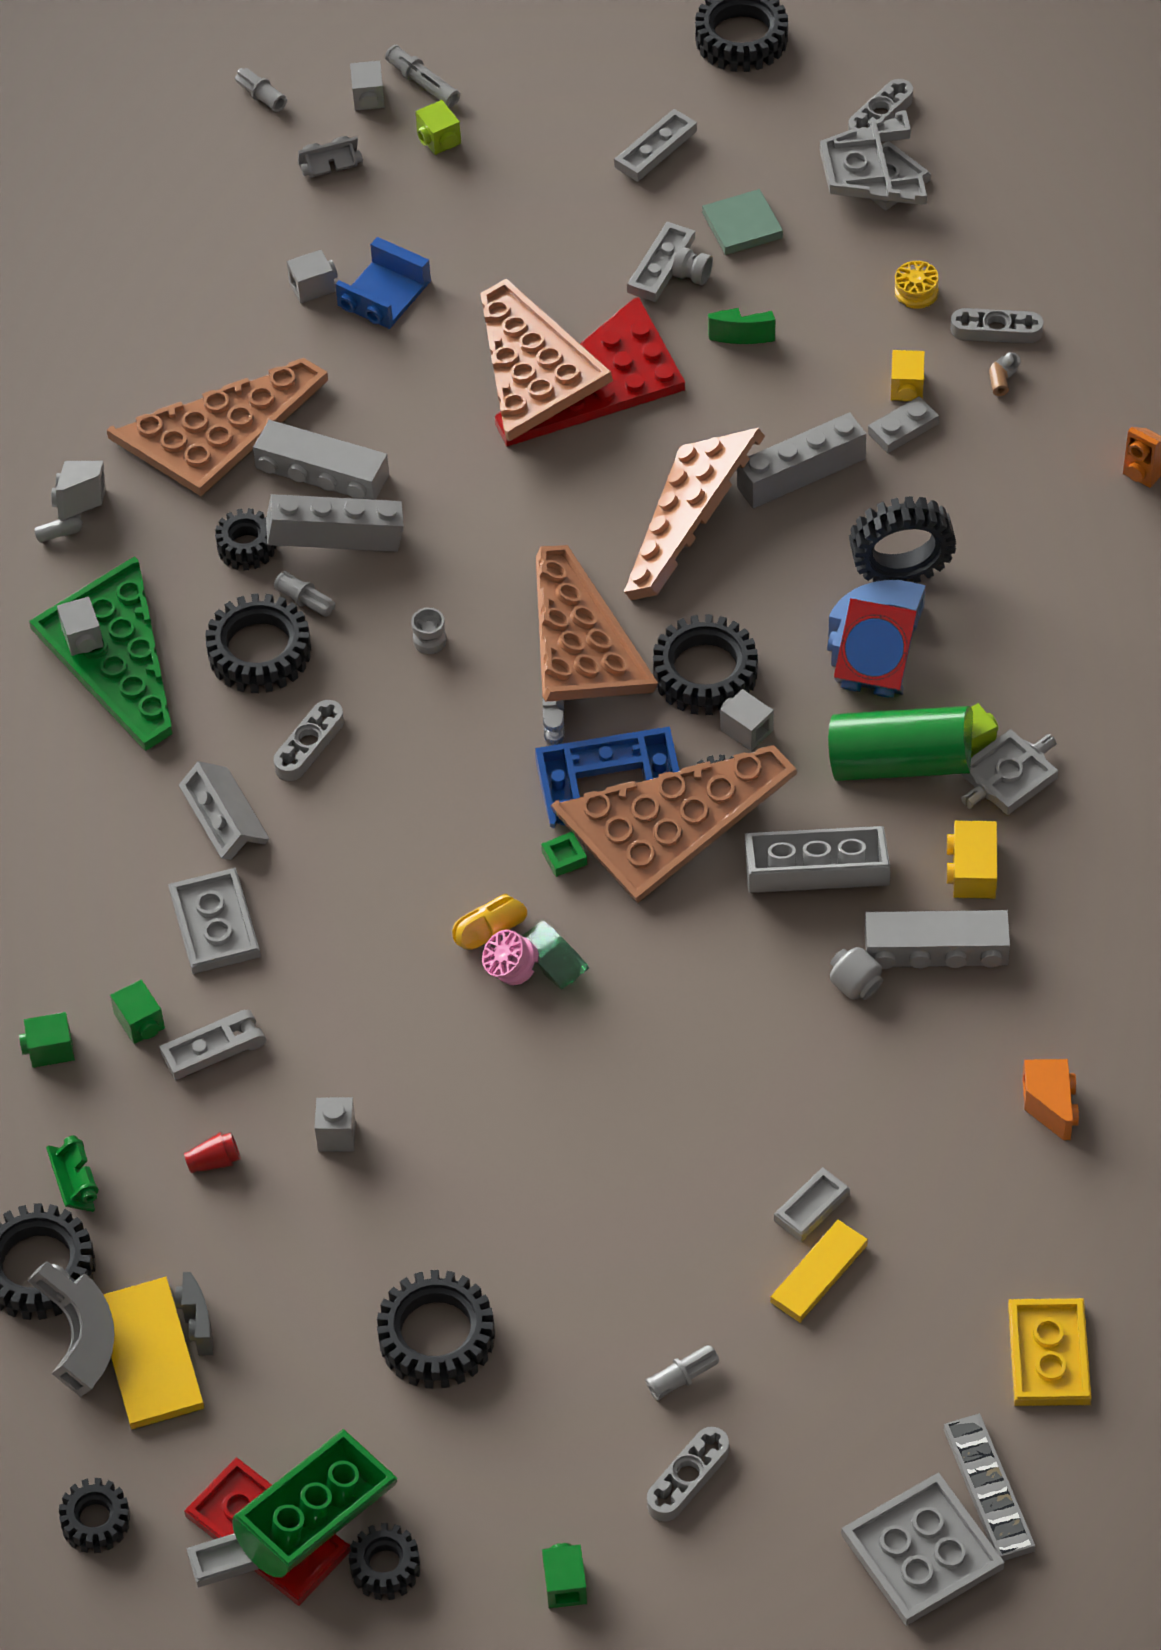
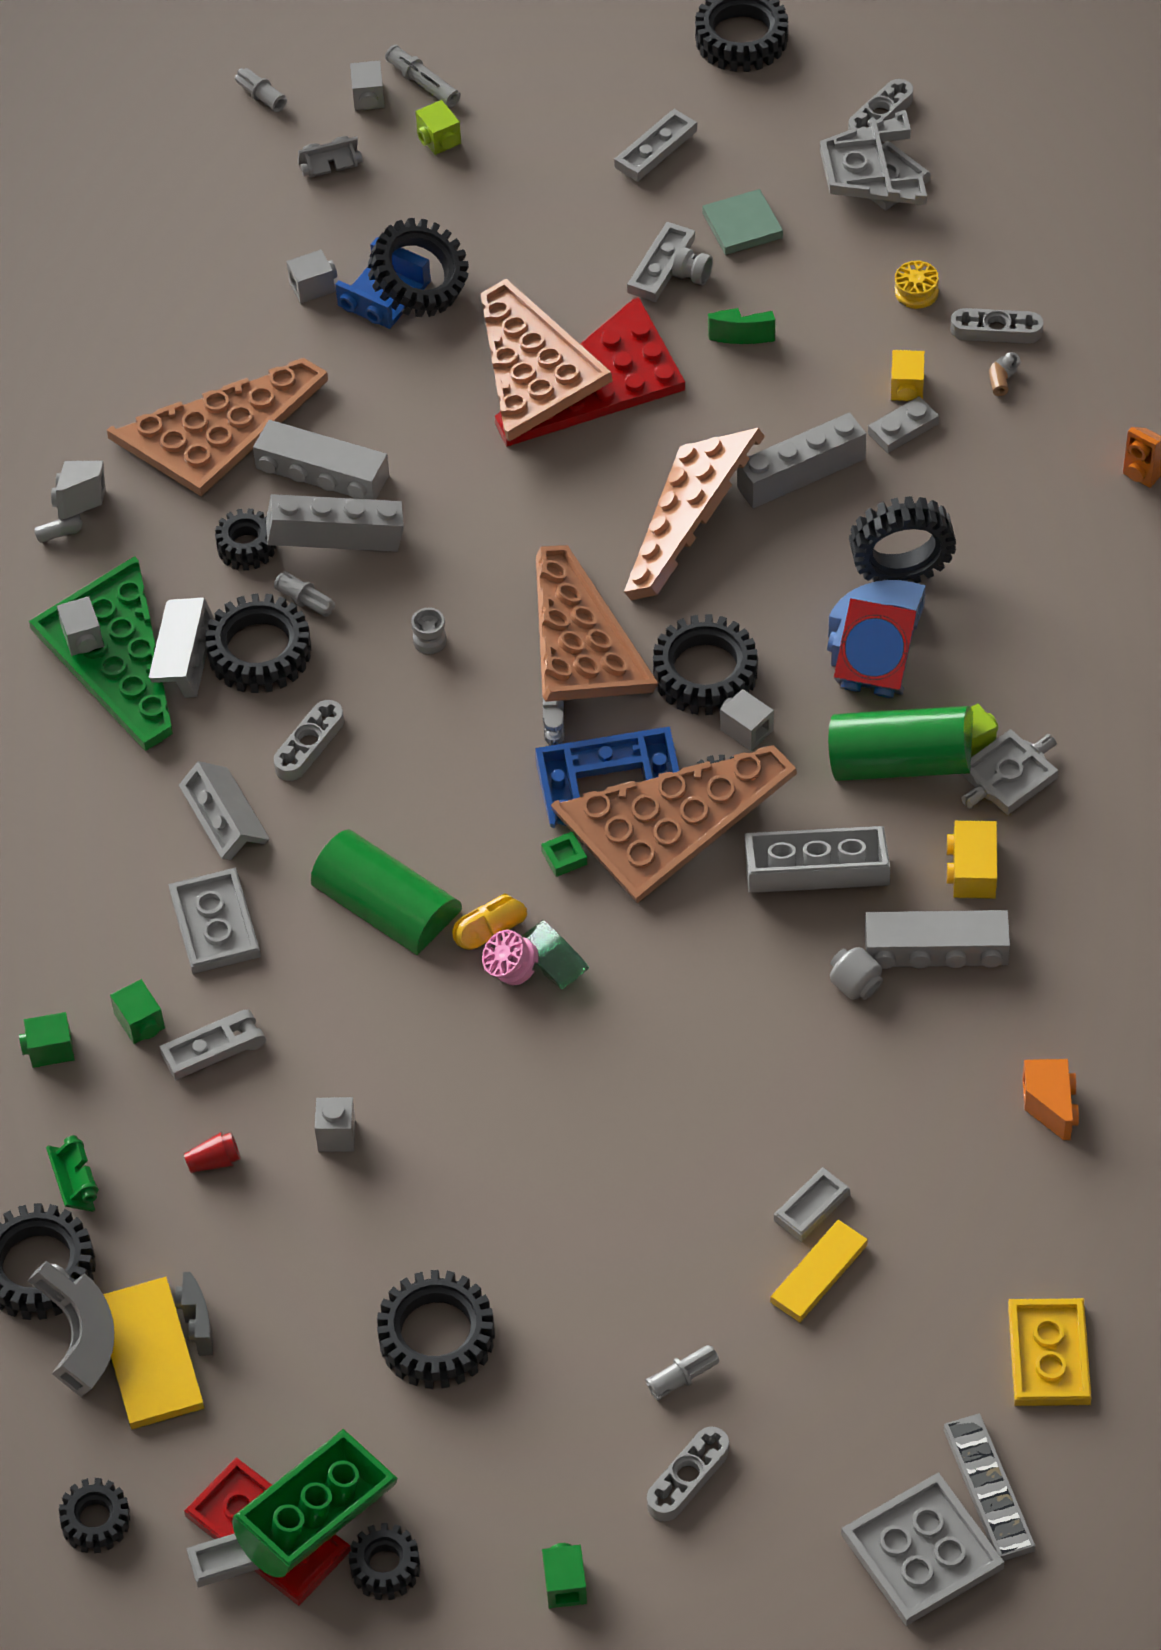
(182, 644): none -> panel
(383, 891): none -> green brick
(412, 298): none -> black tyre

